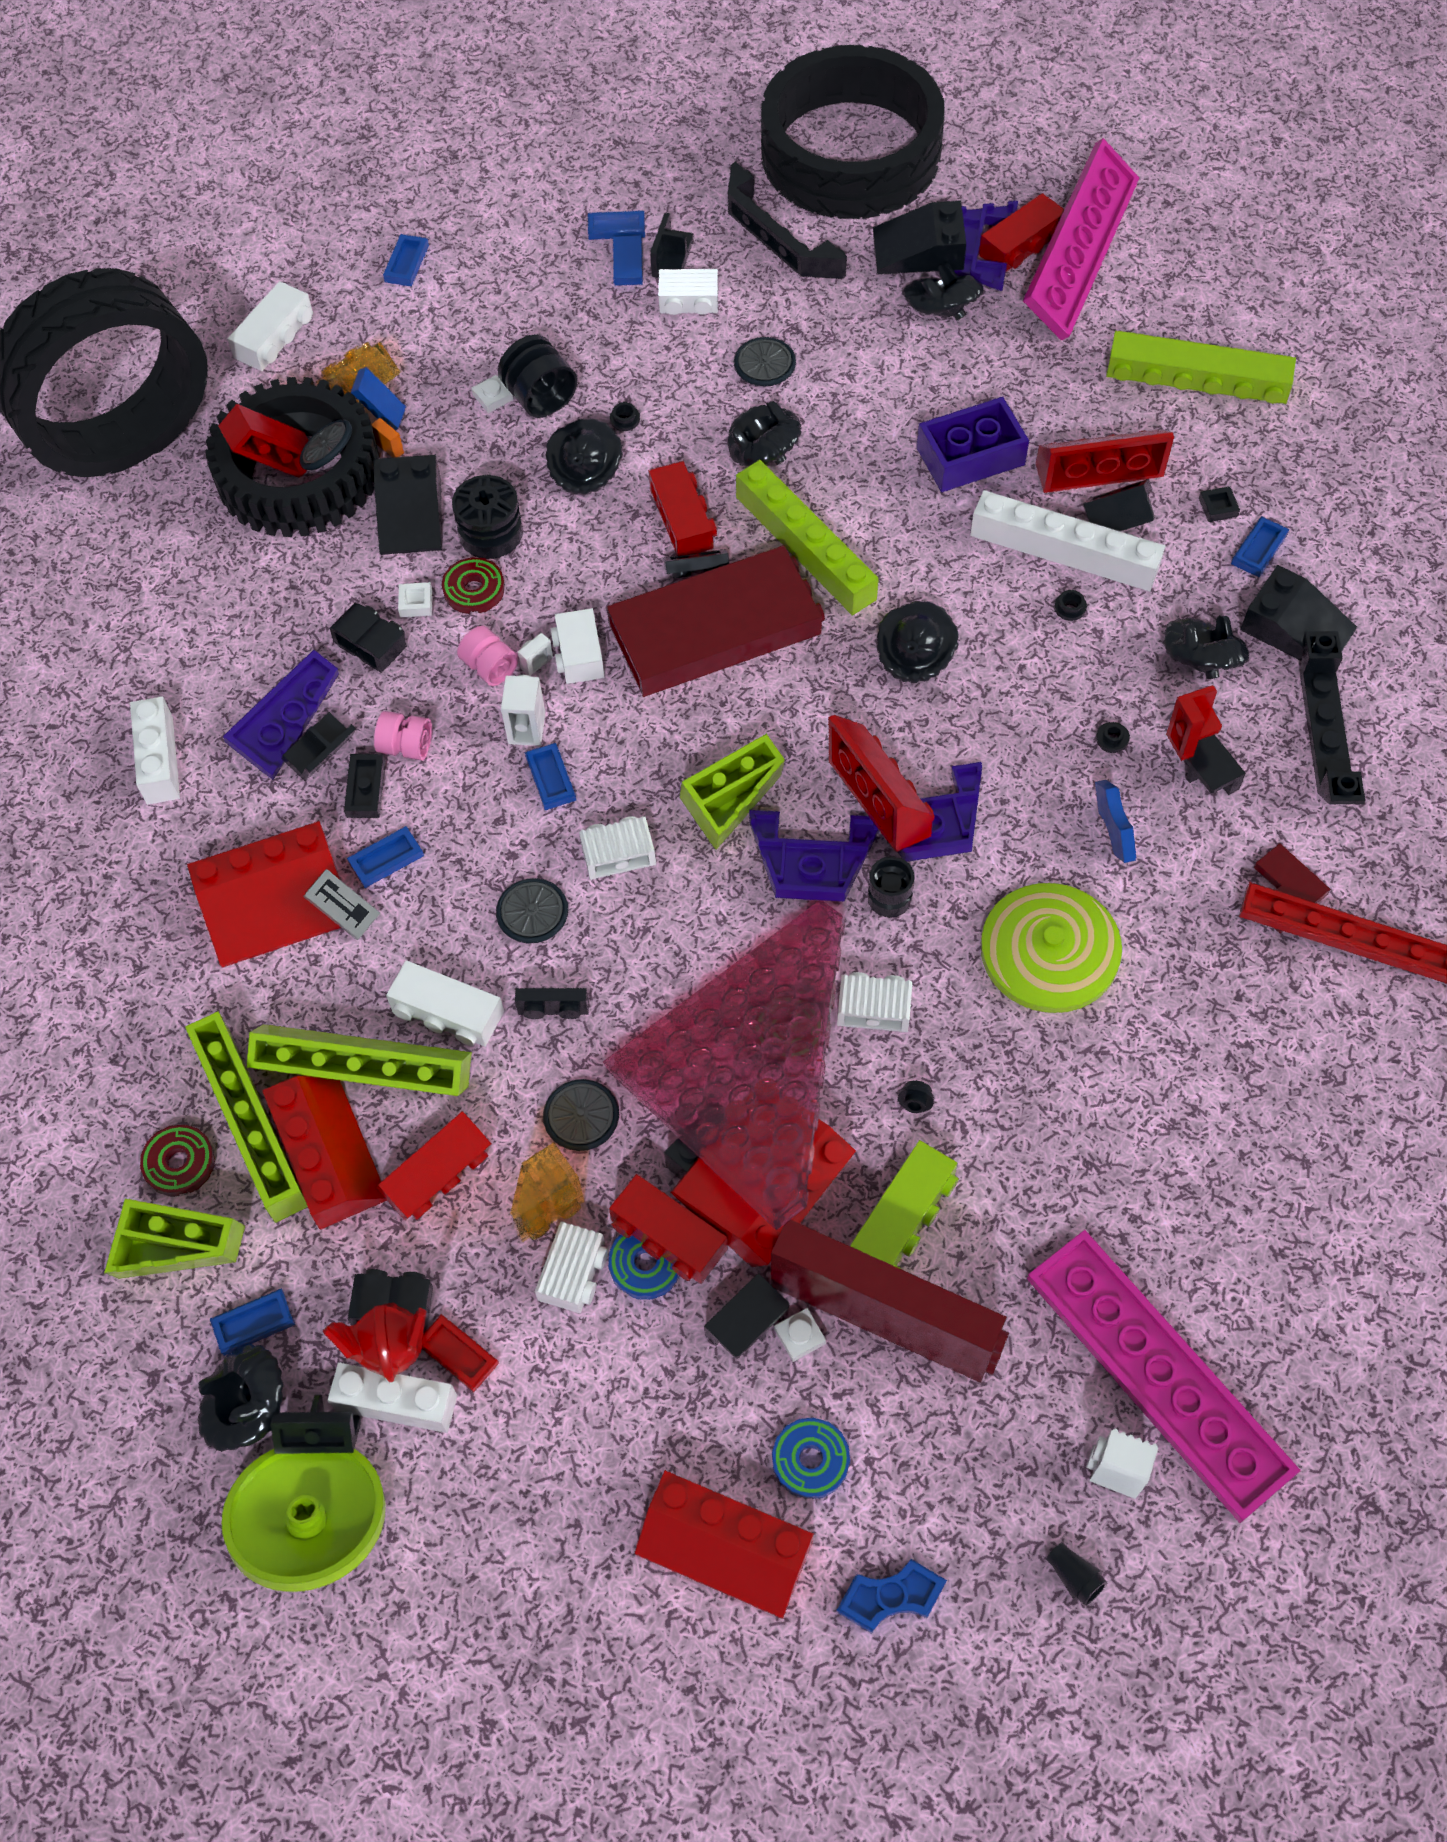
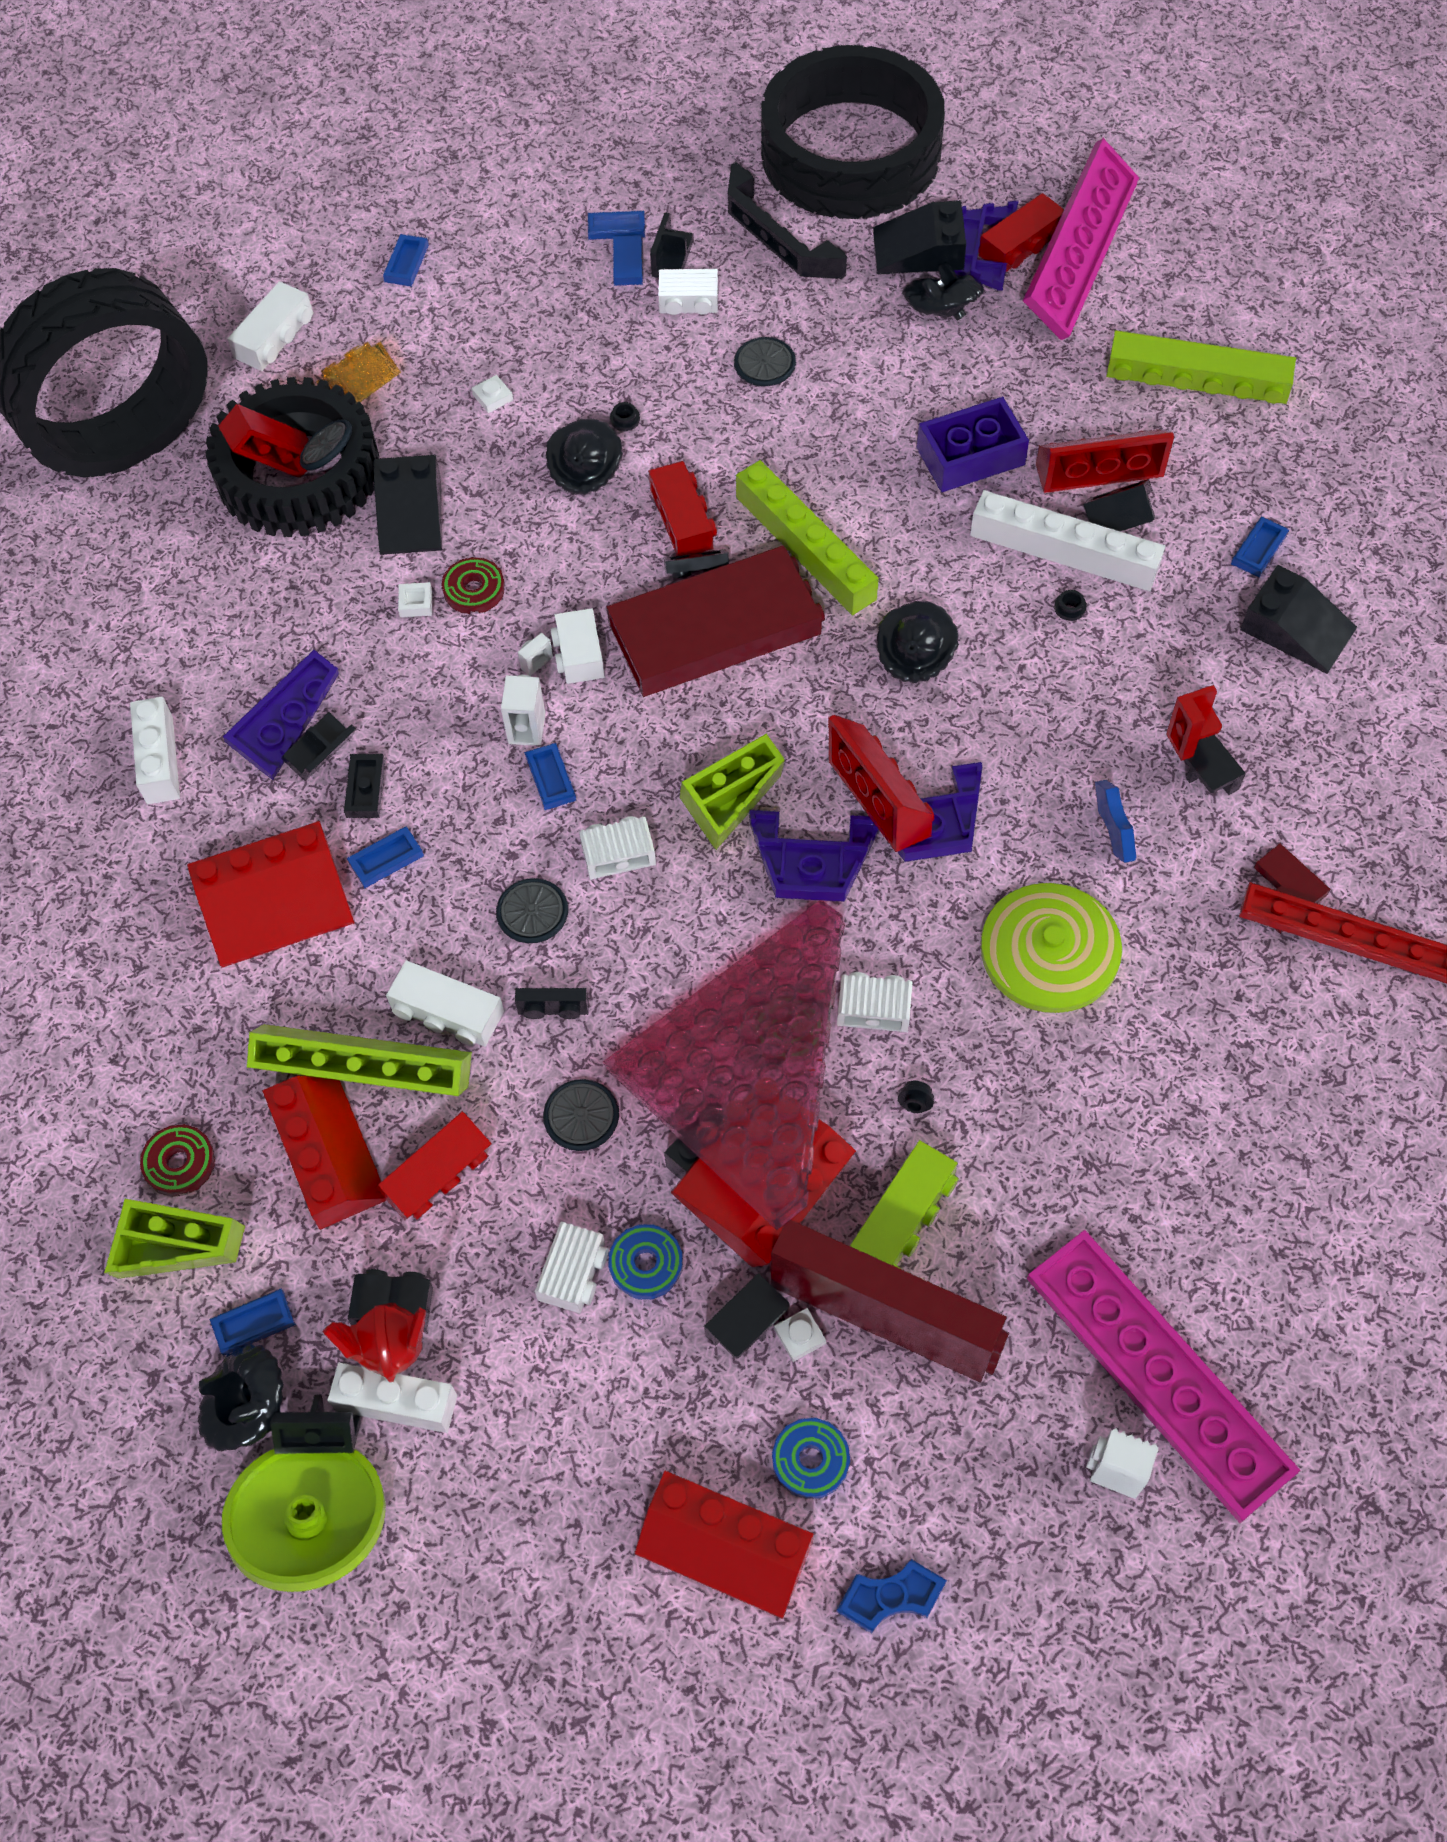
(246, 1117): lime brick -> none
(341, 904): light grey tile -> none
(368, 636): black brick -> none
(378, 398): blue tile -> none
(387, 438): orange tile -> none
(403, 735): bright pink wheel -> none
(458, 1353): red tile -> none
(487, 516): black wheel -> none
(488, 655): bright pink wheel -> none
(537, 376): black wheel -> none
(544, 1193): clear yellow slope -> none
(668, 1230): red brick -> none
(763, 434): black piece -> none
(890, 886): black wheel -> none
(1078, 1575): black cone -> none
(1110, 744): black plate -> none
(1204, 645): black piece -> none
(1219, 504): black tile -> none
(1325, 720): black slope -> none

